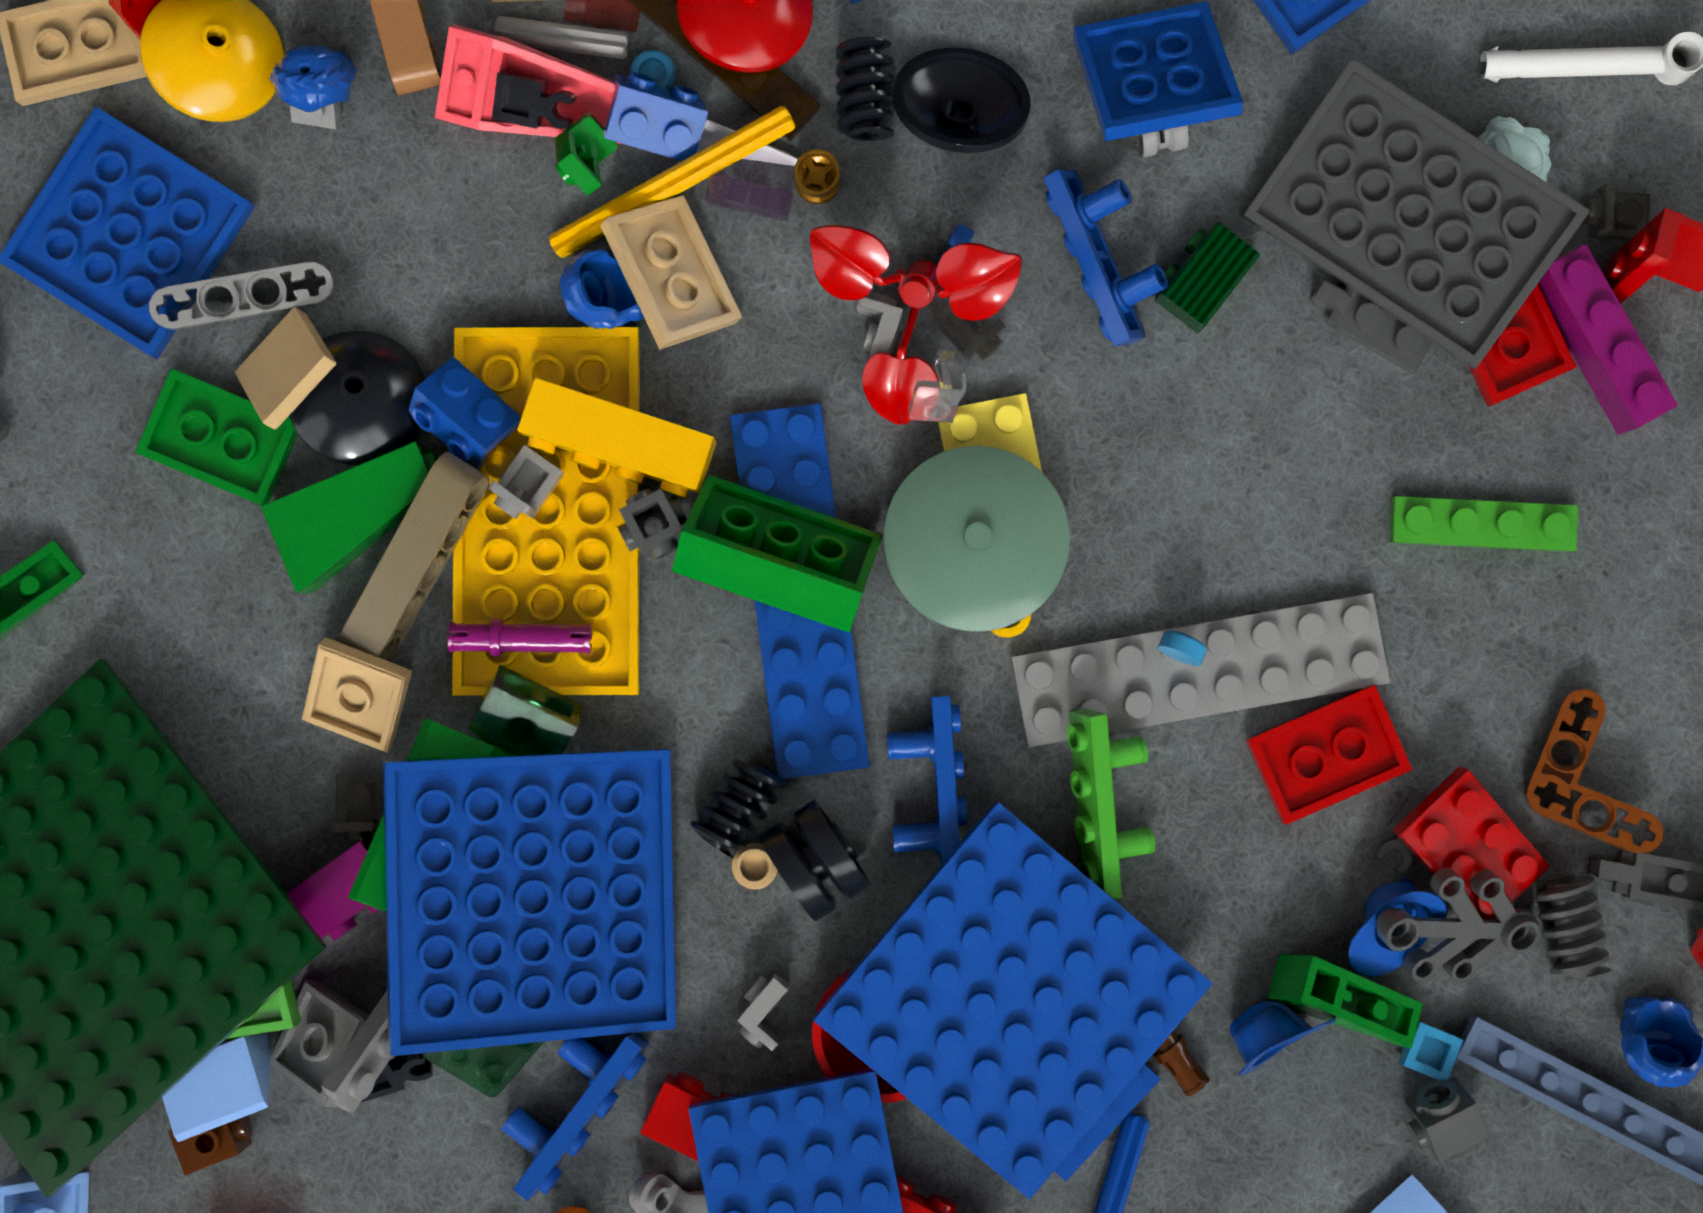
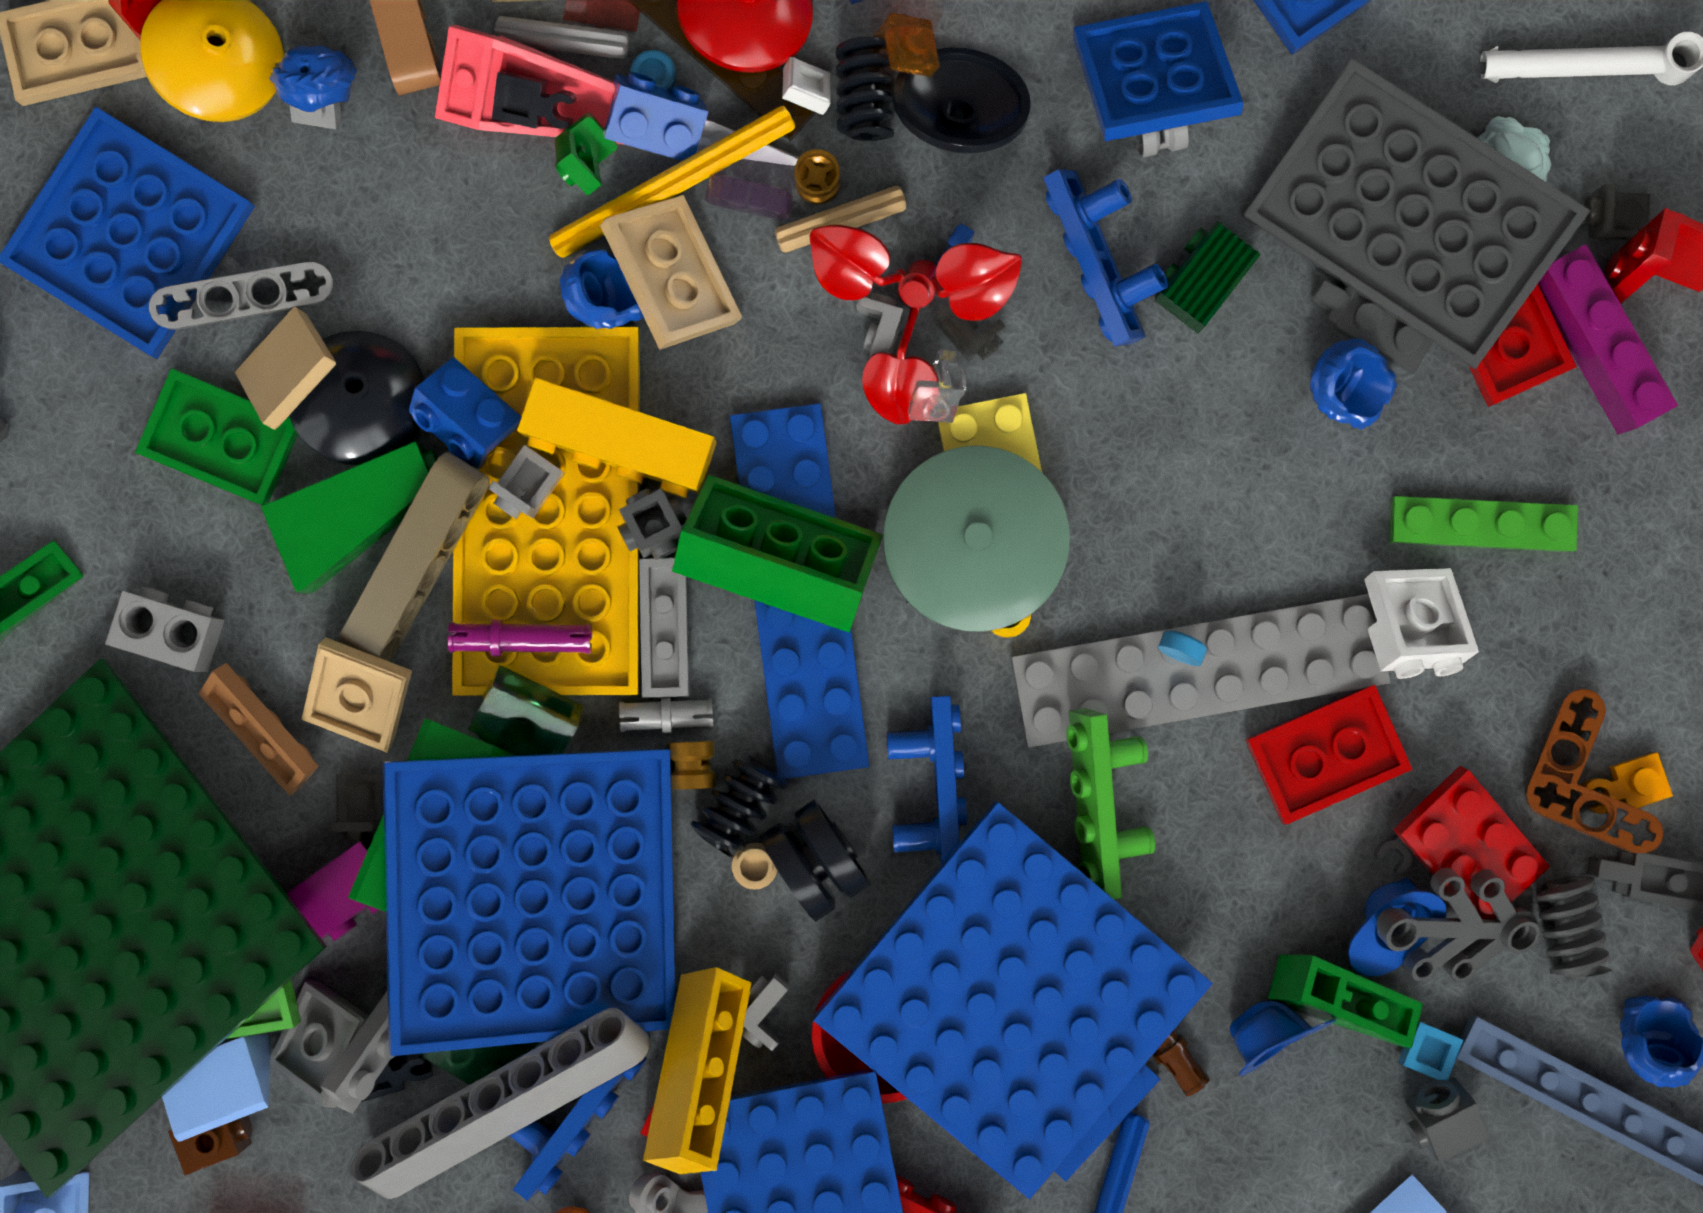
(164, 638): none -> light grey brick
(258, 728): none -> medium nougat plate
(500, 1103): none -> light grey beam
(664, 629): none -> light grey plate
(666, 715): none -> light grey pin
(692, 765): none -> pearl gold wheel
(698, 1072): none -> yellow brick
(806, 85): none -> white tile
(852, 214): none -> tan axle
(909, 44): none -> clear orange bracket
(1352, 383): none -> blue hair
(1419, 622): none -> white plate
(1634, 782): none -> light orange plate

